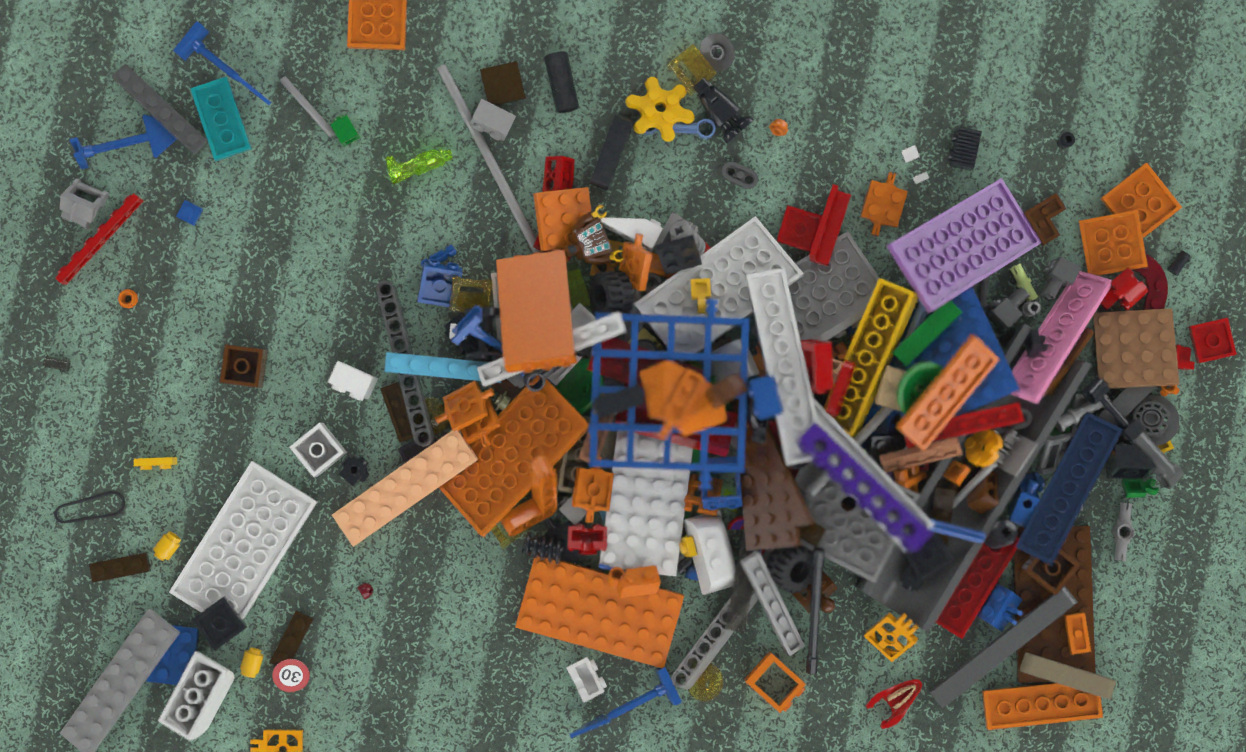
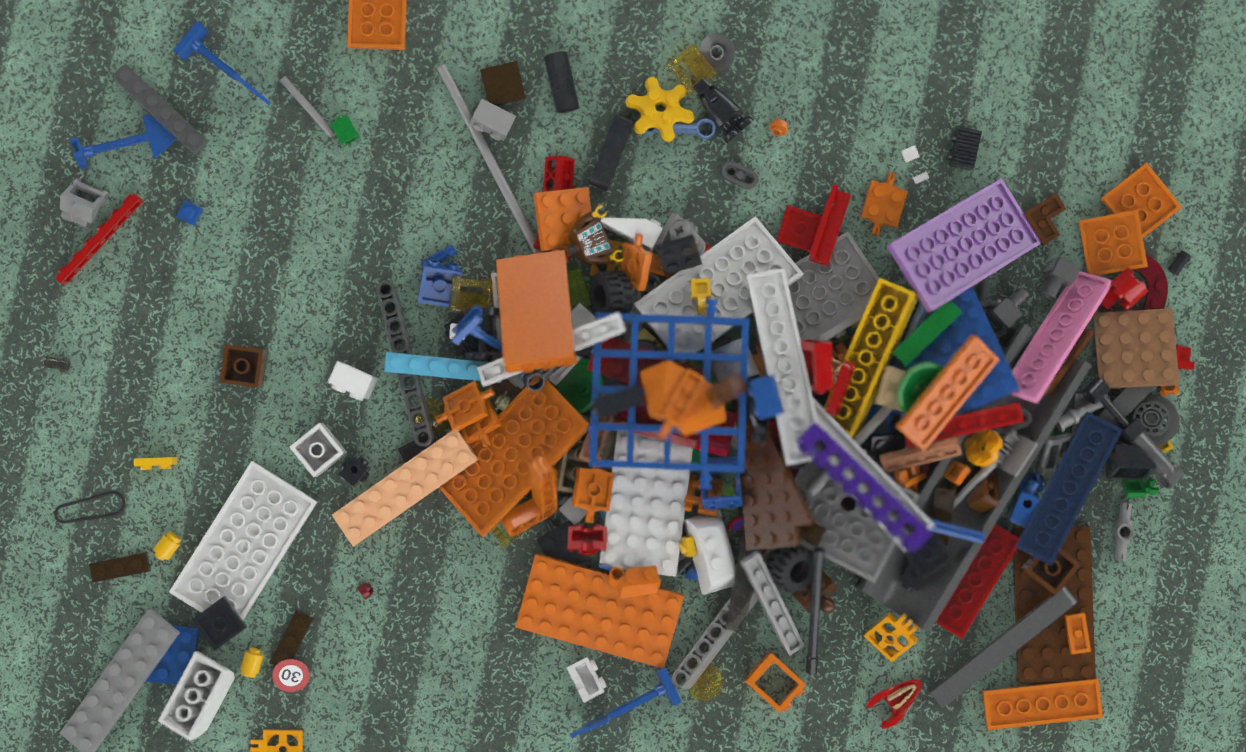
(122, 298): orange plate -> none
(221, 118): teal plate -> none
(397, 410): dark brown plate -> none
(420, 164): clear neon green piece -> none
(543, 548): black piece -> none
(1000, 607): blue brick -> none
(1001, 534): black piece -> none
(1023, 281): yellowish green pin -> none
(1030, 308): light grey pin -> none
(1034, 344): black tile -> none
(1068, 675): dark tan beam -> none
(1070, 138): black pin -> none
(1212, 340): red plate -> none

